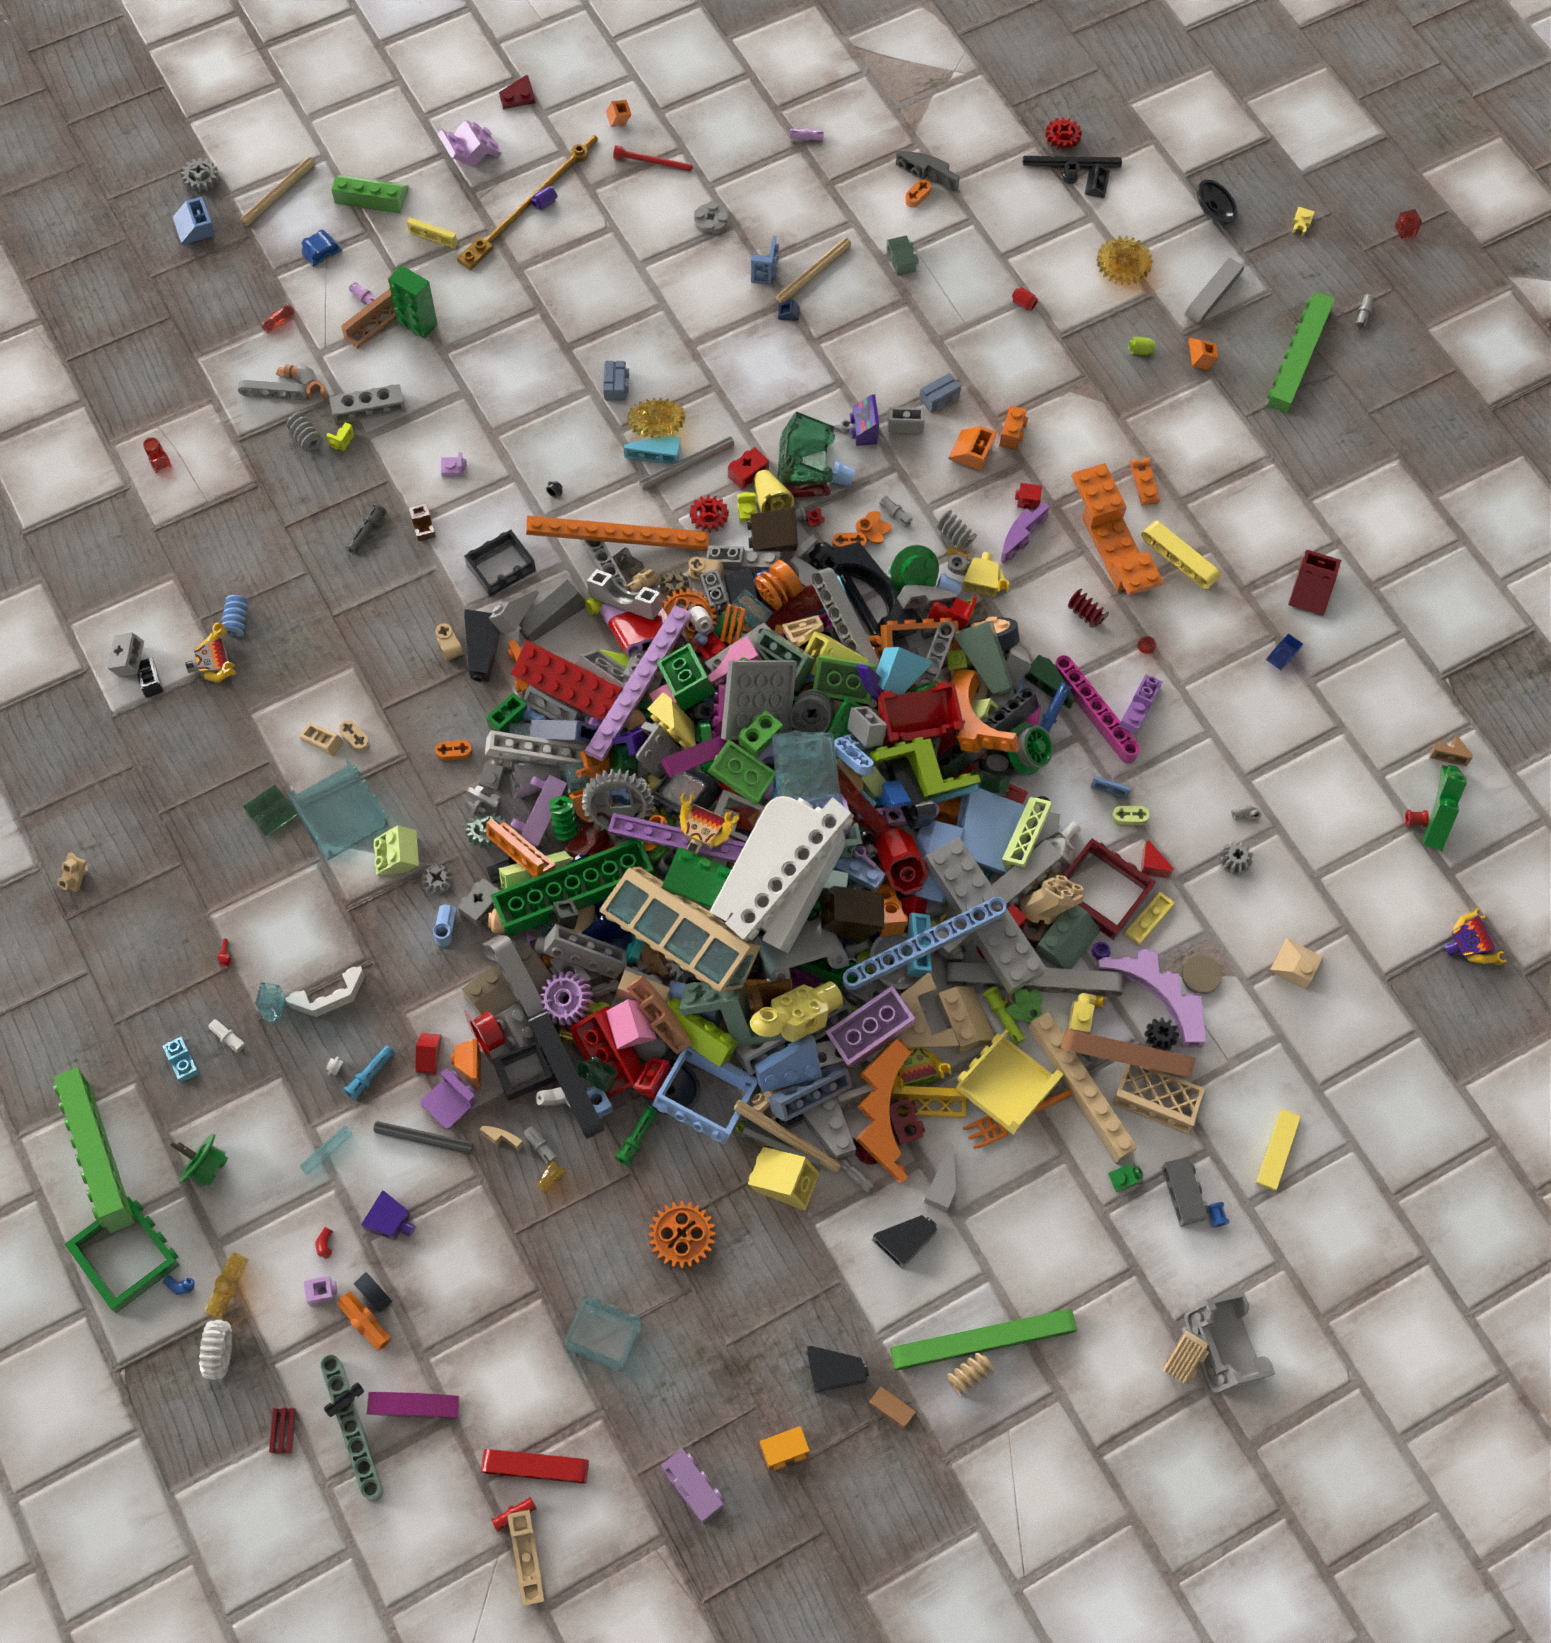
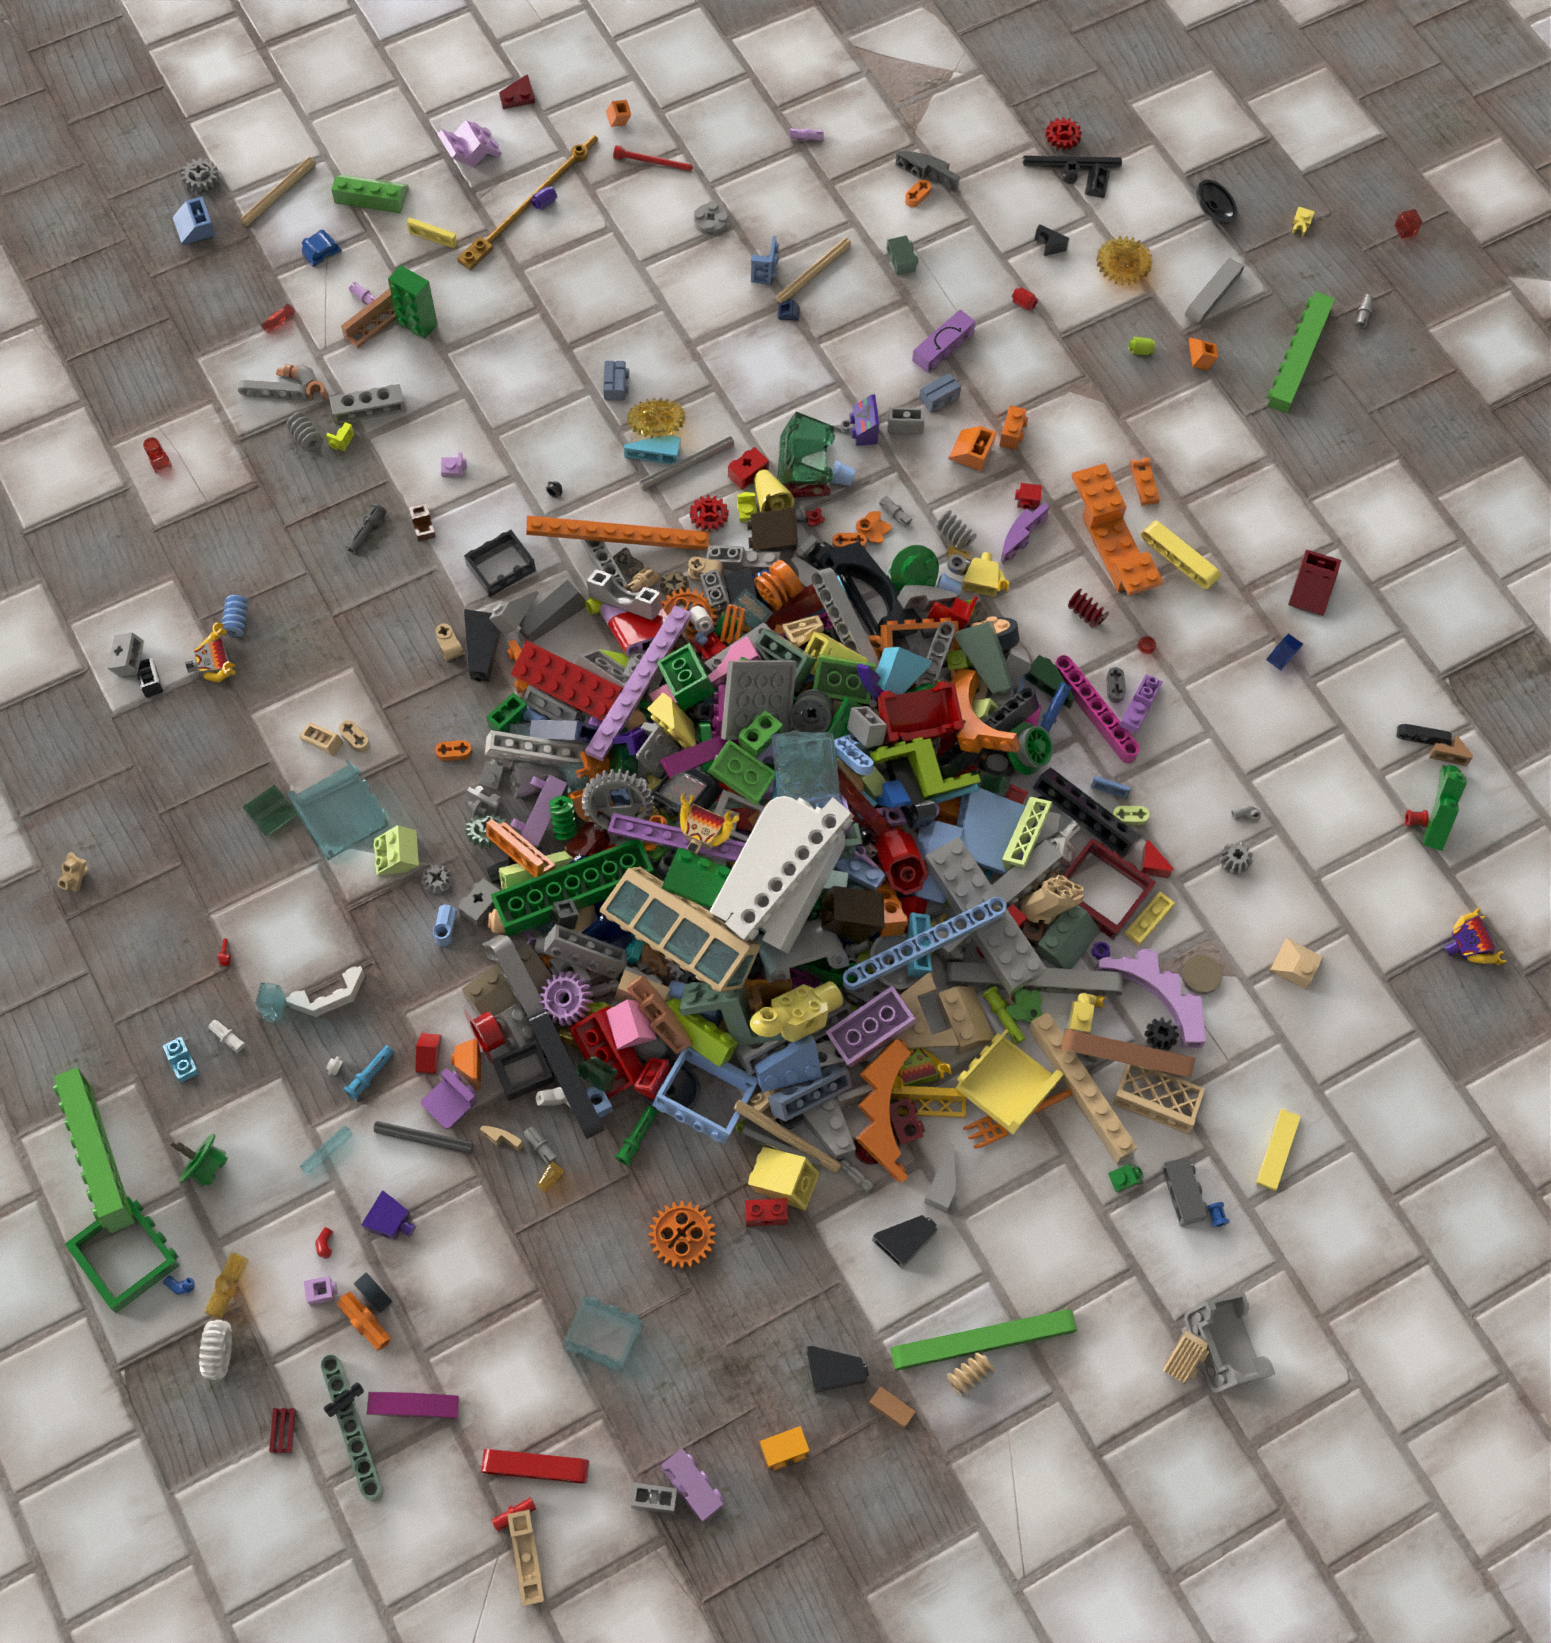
(654, 1498): none -> light grey brick
(766, 1212): none -> red brick
(944, 341): none -> medium lavender brick
(1053, 240): none -> black slope
(1087, 812): none -> black brick
(1120, 684): none -> dark grey beam
(1423, 734): none -> black beam

